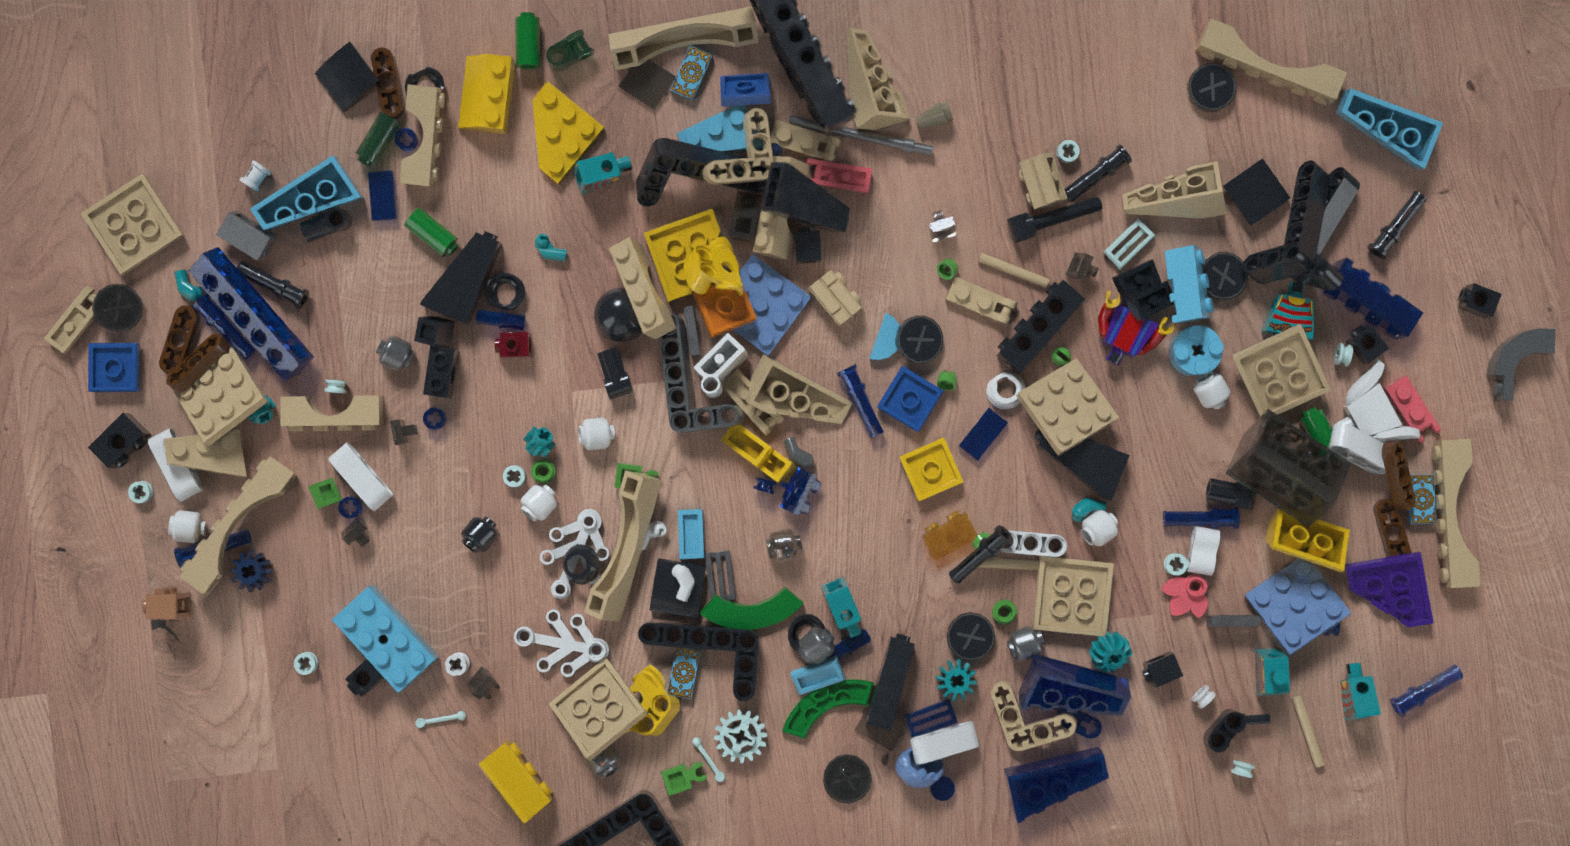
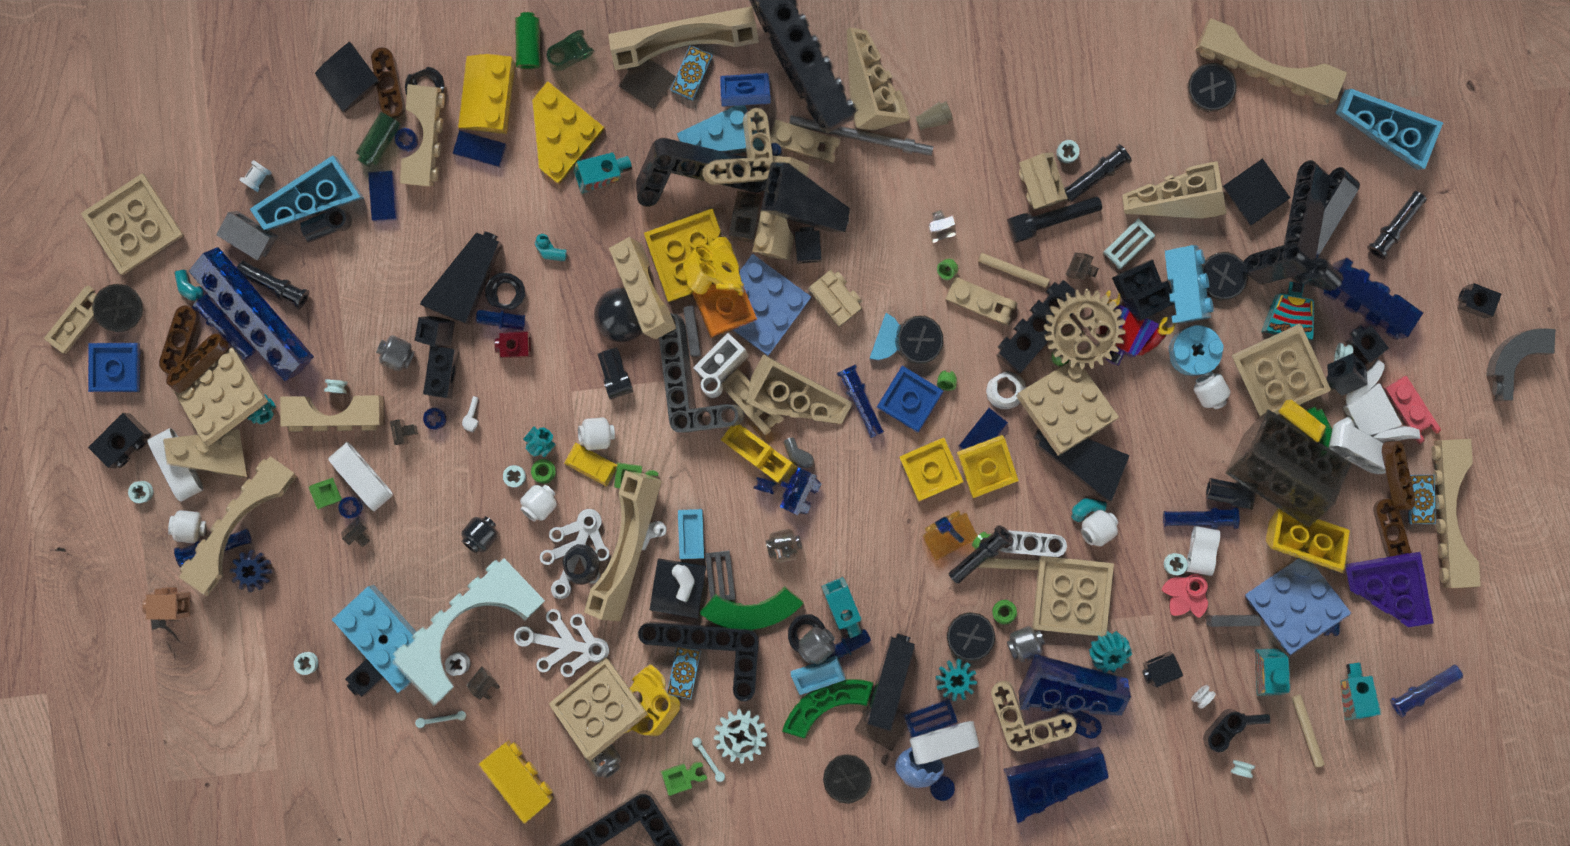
(432, 232): green brick -> none
(469, 422): none -> white hand
(479, 149): none -> clear blue tile
(499, 588): none -> light aqua arch
(591, 464): none -> yellow tile
(841, 176): coral hinge -> none
(944, 526): none -> clear blue hand
(987, 466): none -> yellow plate
(1101, 315): none -> tan gear
(1302, 419): none -> yellow tile
(1347, 374): none -> black brick

